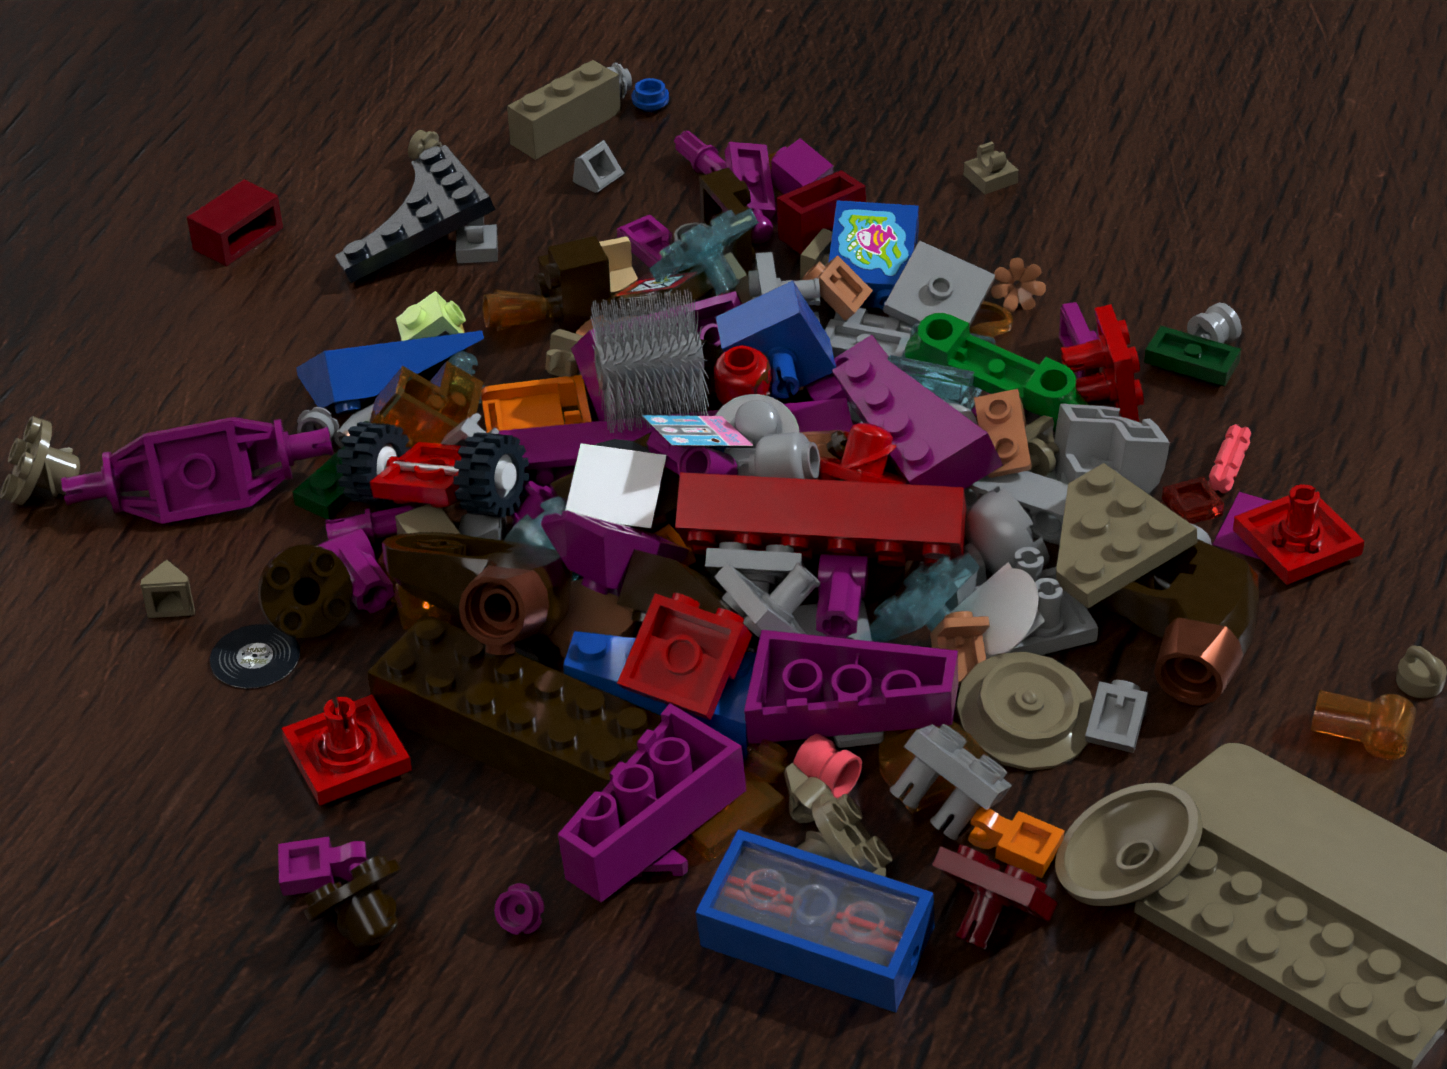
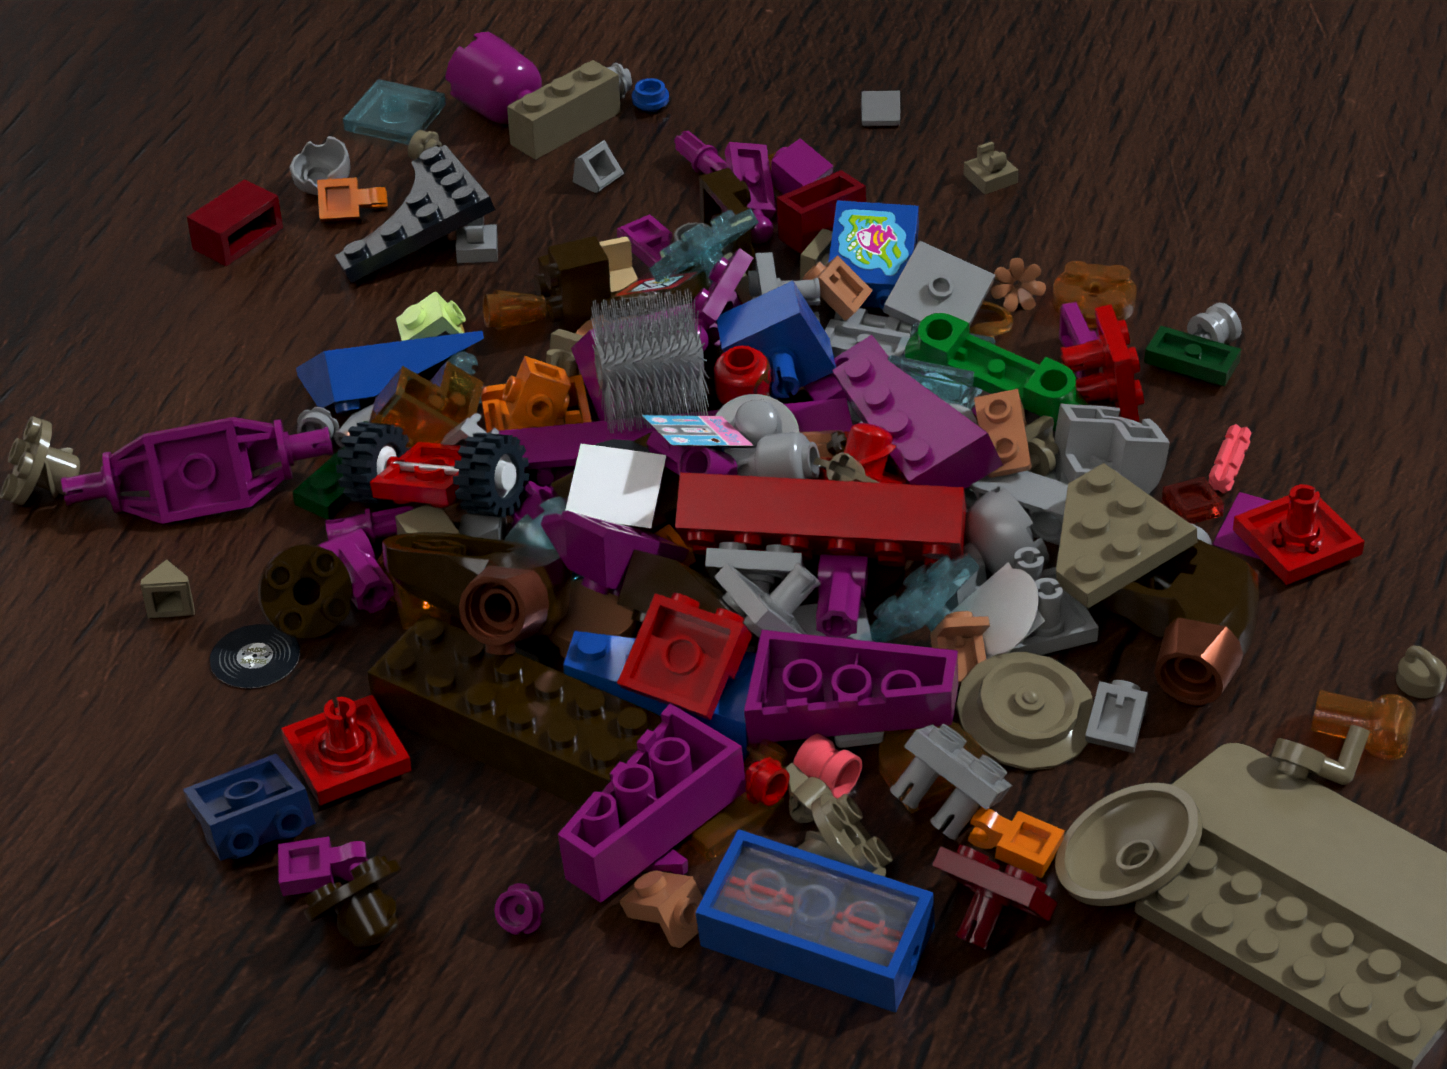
(250, 807): none -> dark blue plate
(319, 163): none -> light grey hair
(342, 199): none -> orange plate
(394, 111): none -> clear light blue plate
(491, 76): none -> magenta cylinder
(537, 394): none -> orange brick
(667, 901): none -> nougat bracket
(711, 302): none -> magenta plate
(766, 781): none -> red plate
(843, 468): none -> dark tan piece
(880, 108): none -> light grey slope
(1108, 282): none -> clear orange plate
(1300, 760): none -> dark tan plate

